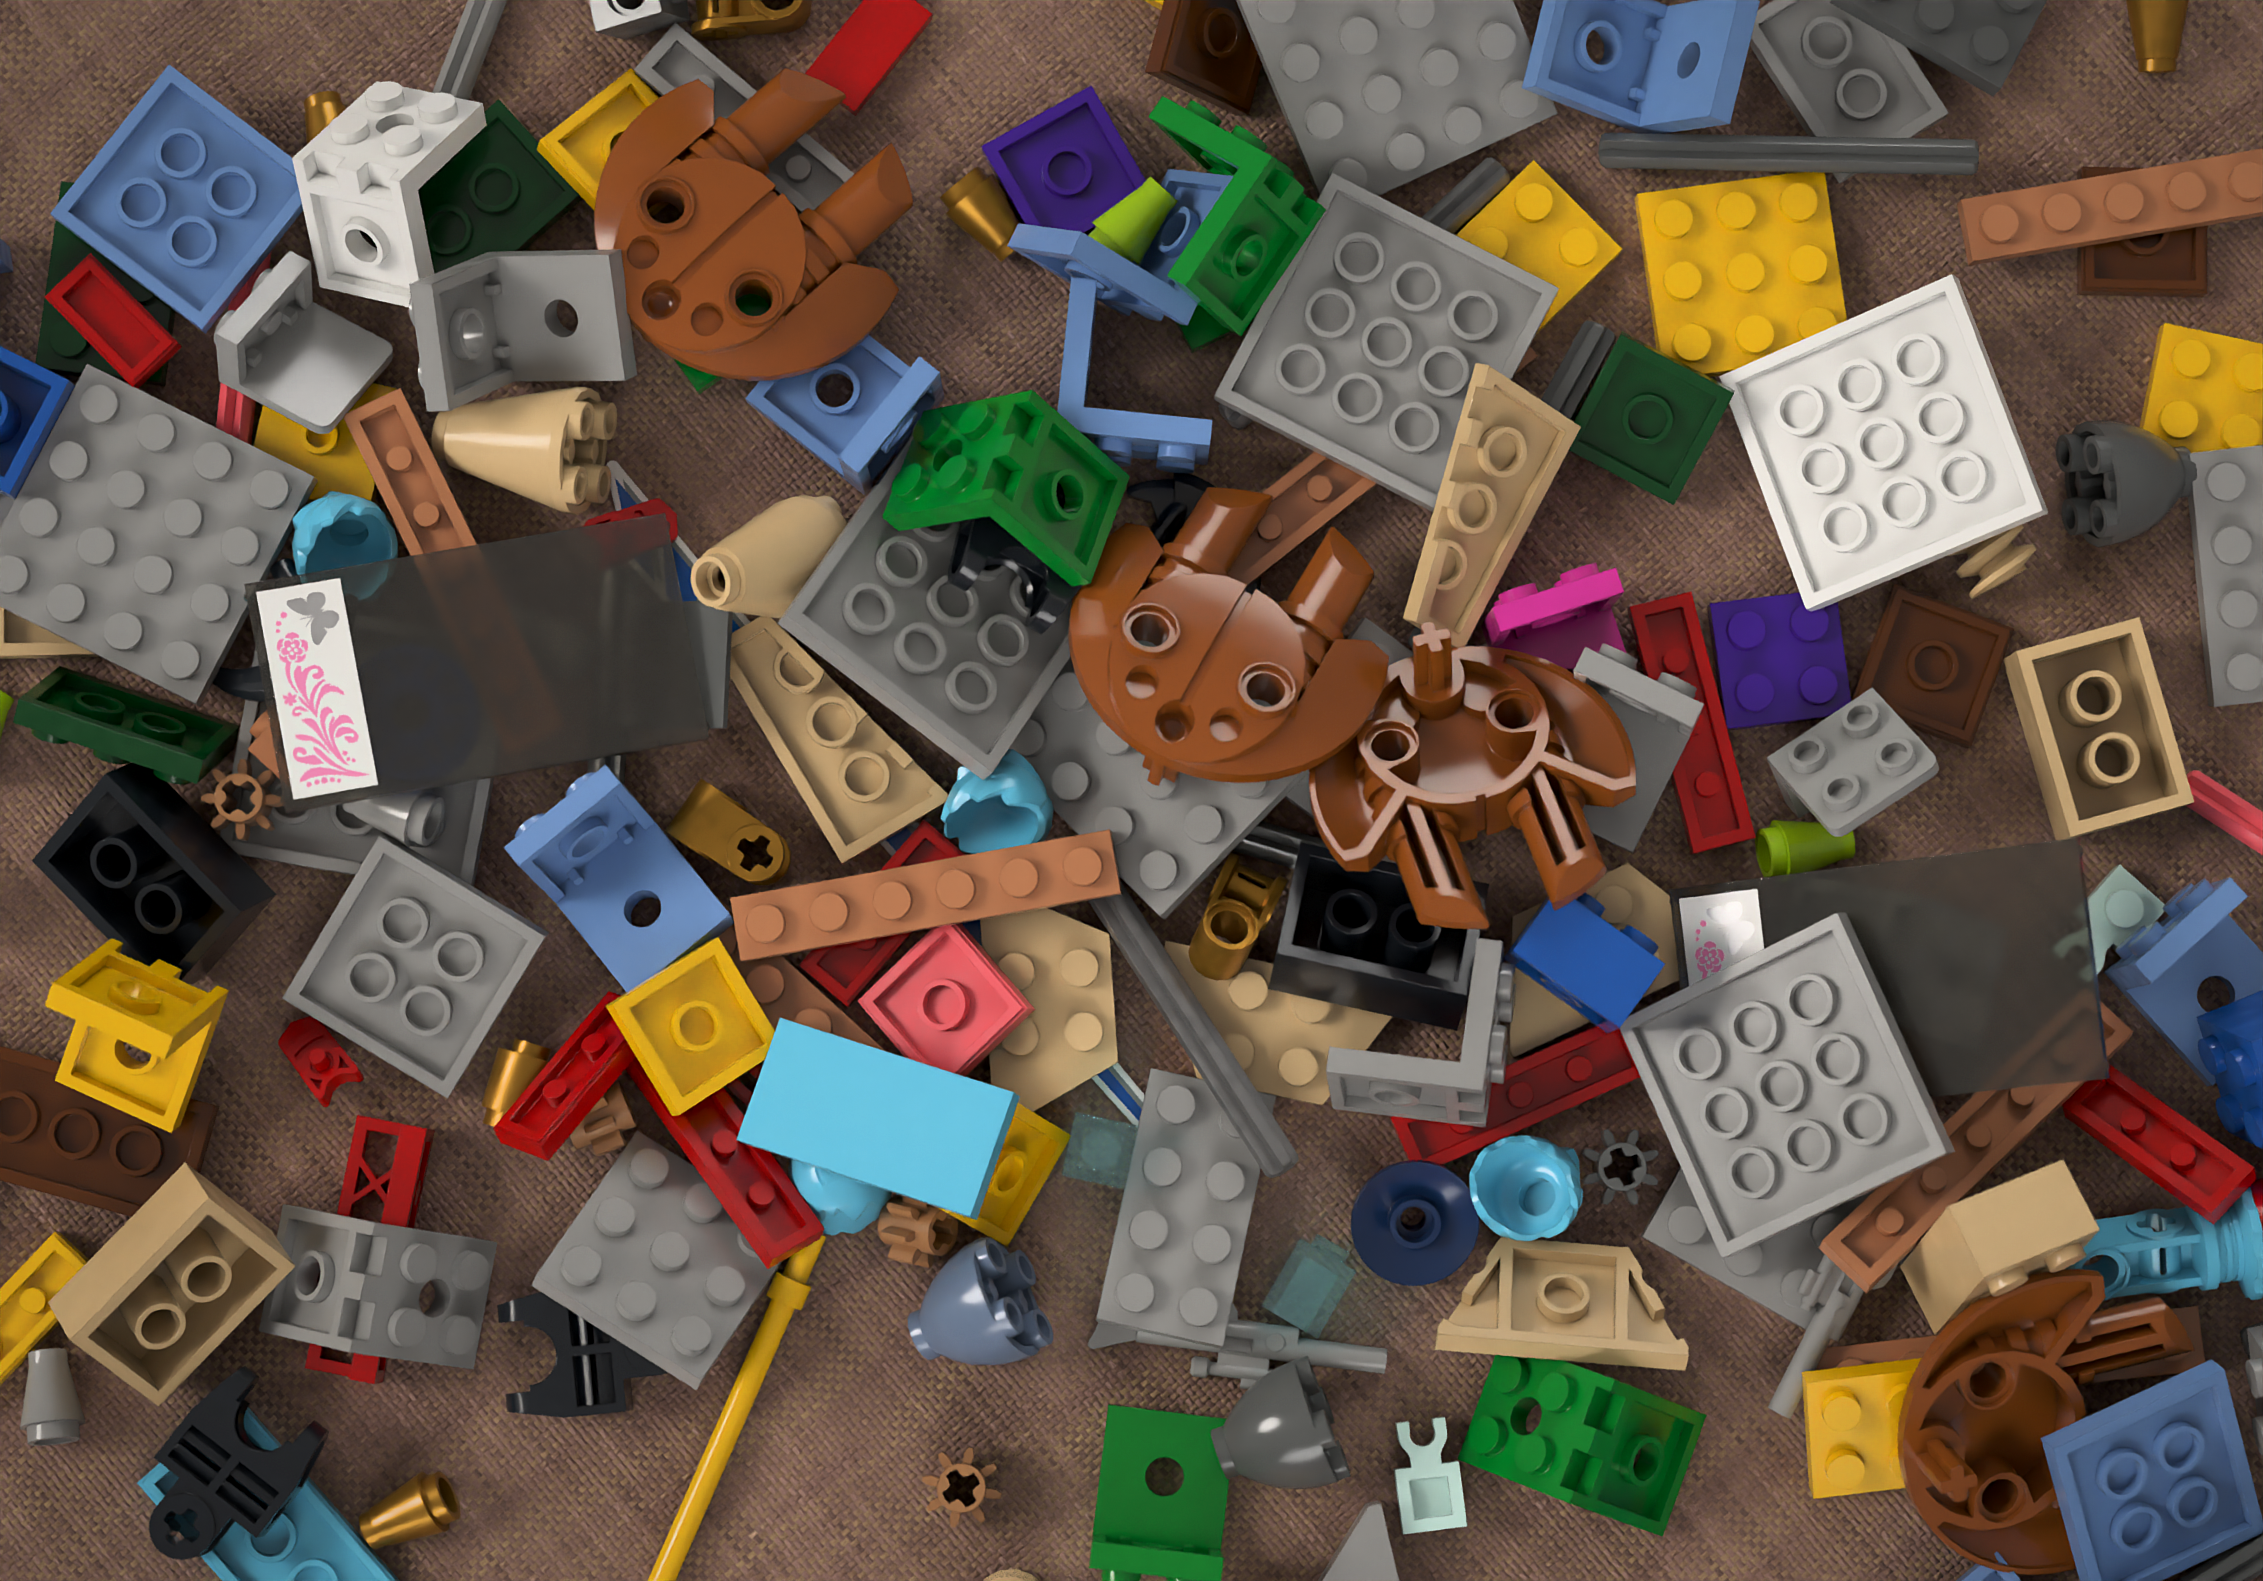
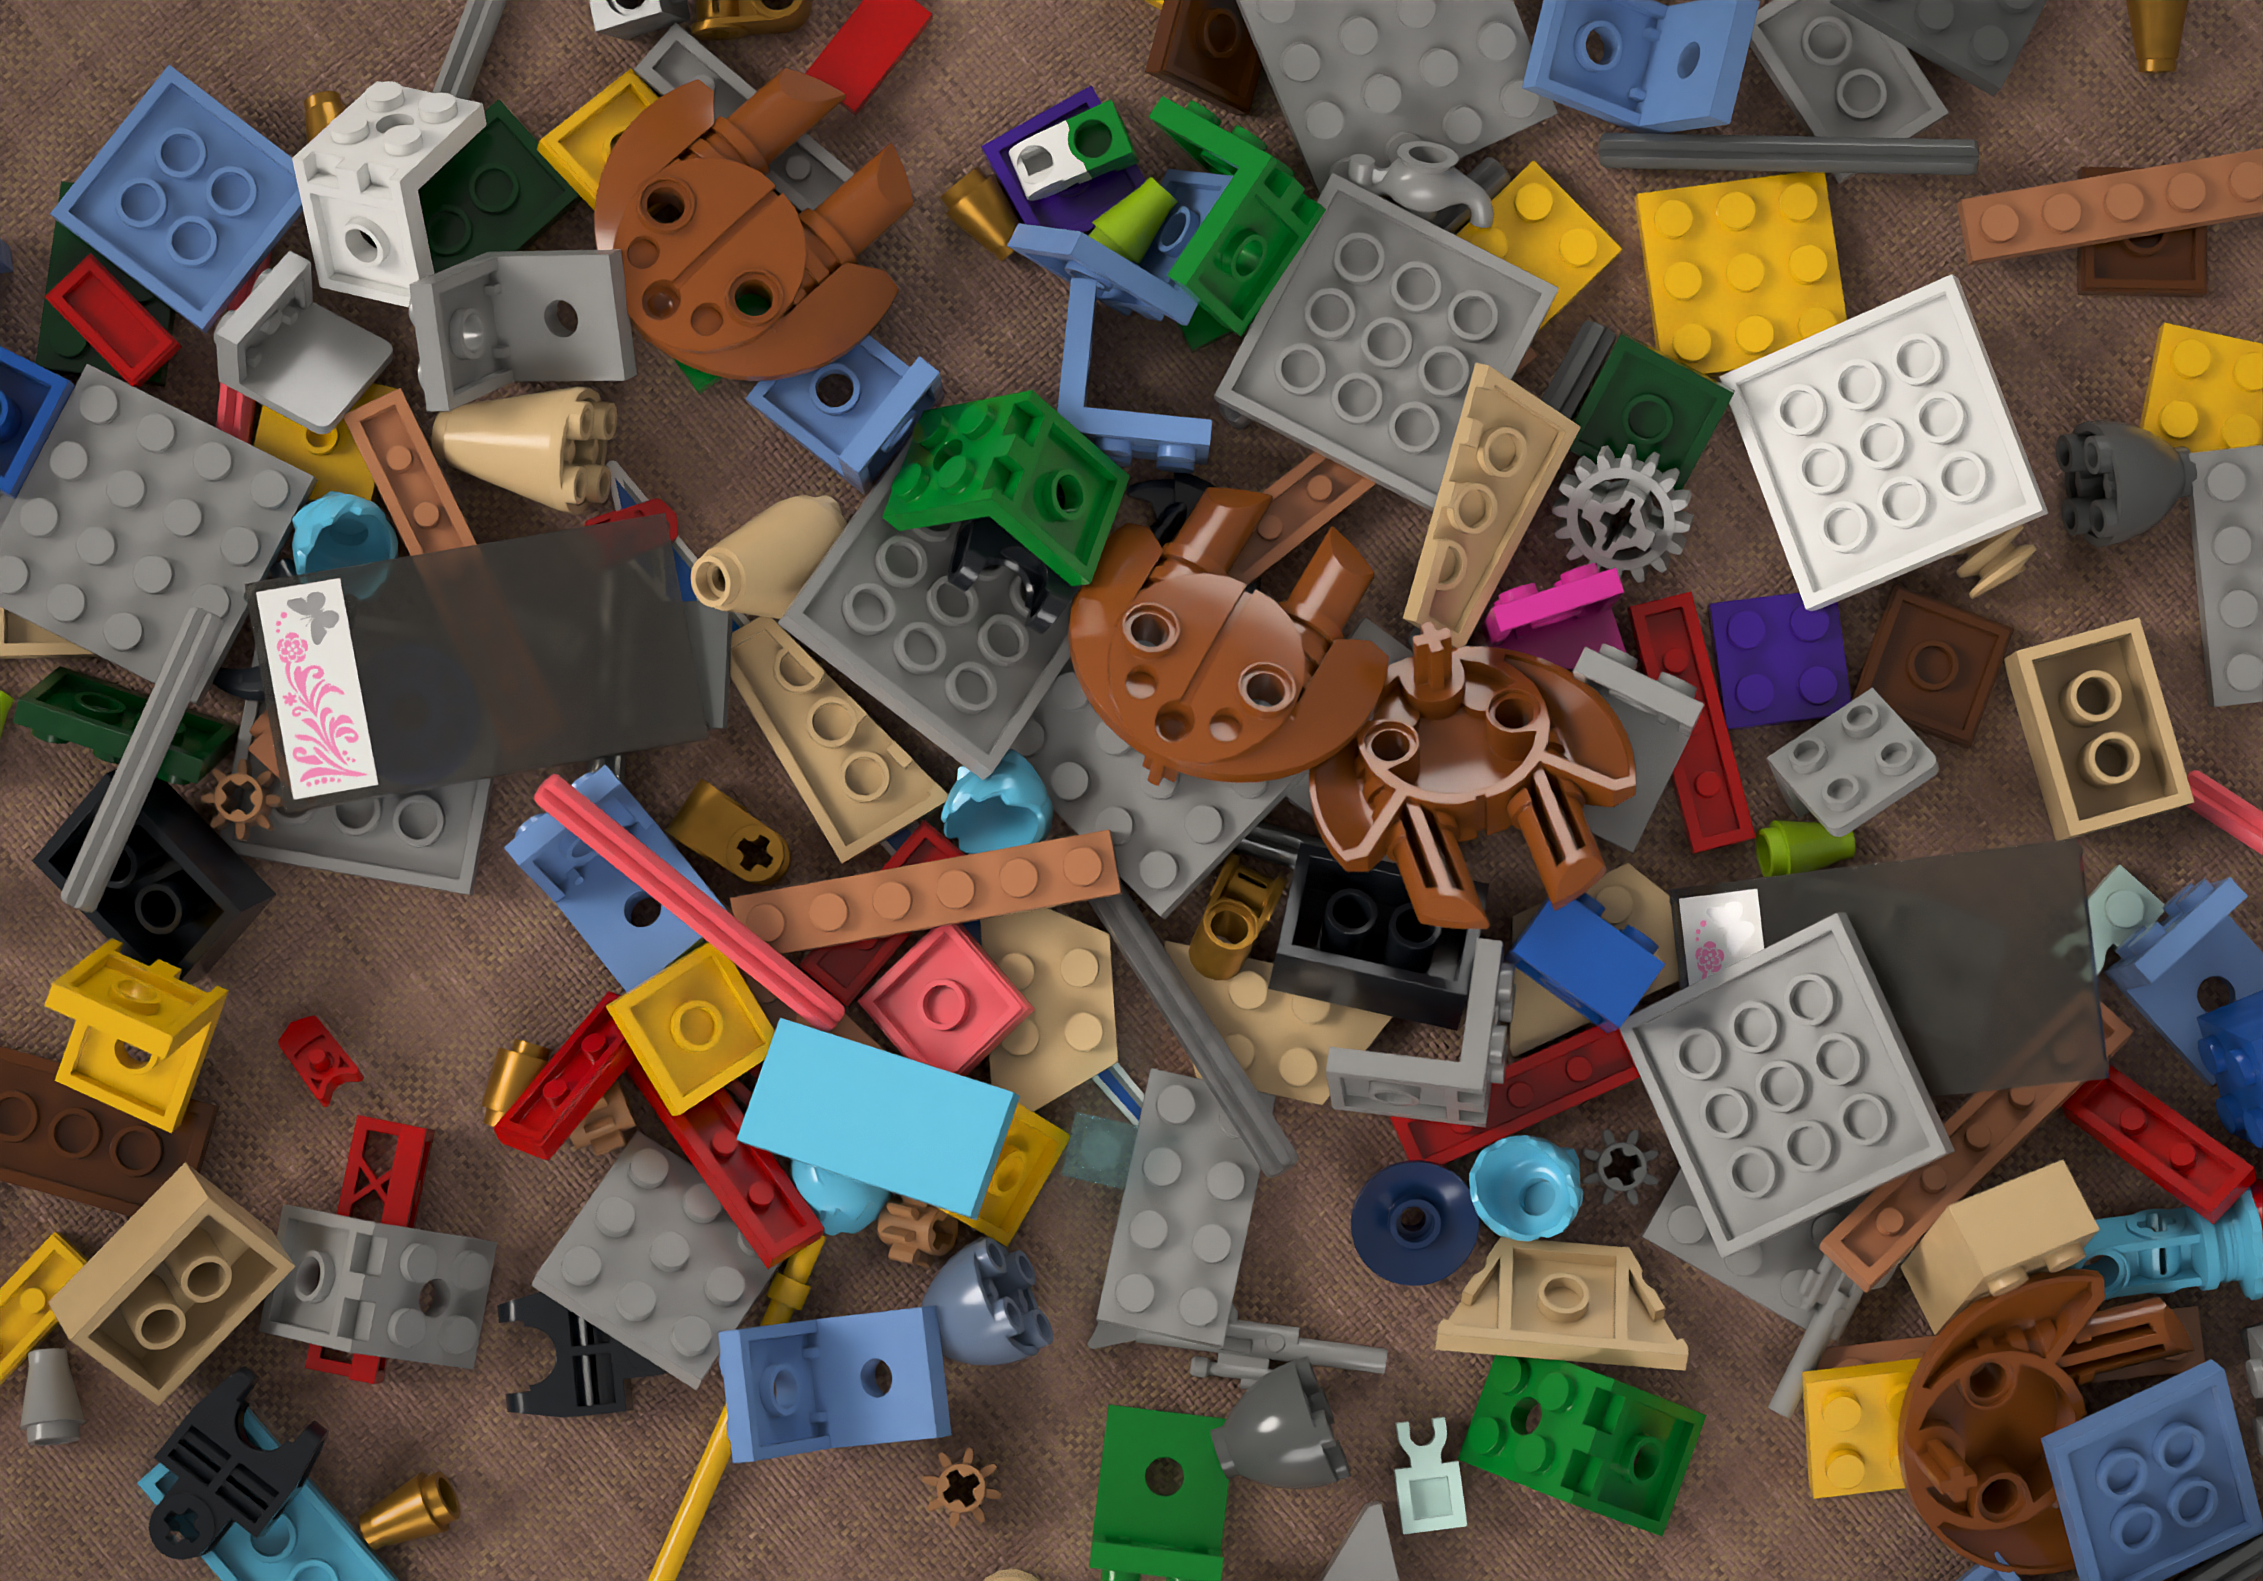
(142, 759): none -> light grey axle
(405, 816): light grey cone -> none
(415, 965): light grey plate -> none
(689, 903): none -> coral axle
(830, 1385): none -> medium blue bracket
(1073, 152): none -> leg
(1309, 1284): clear light blue brick -> none
(1423, 181): none -> light grey piece
(1602, 500): none -> light grey gear

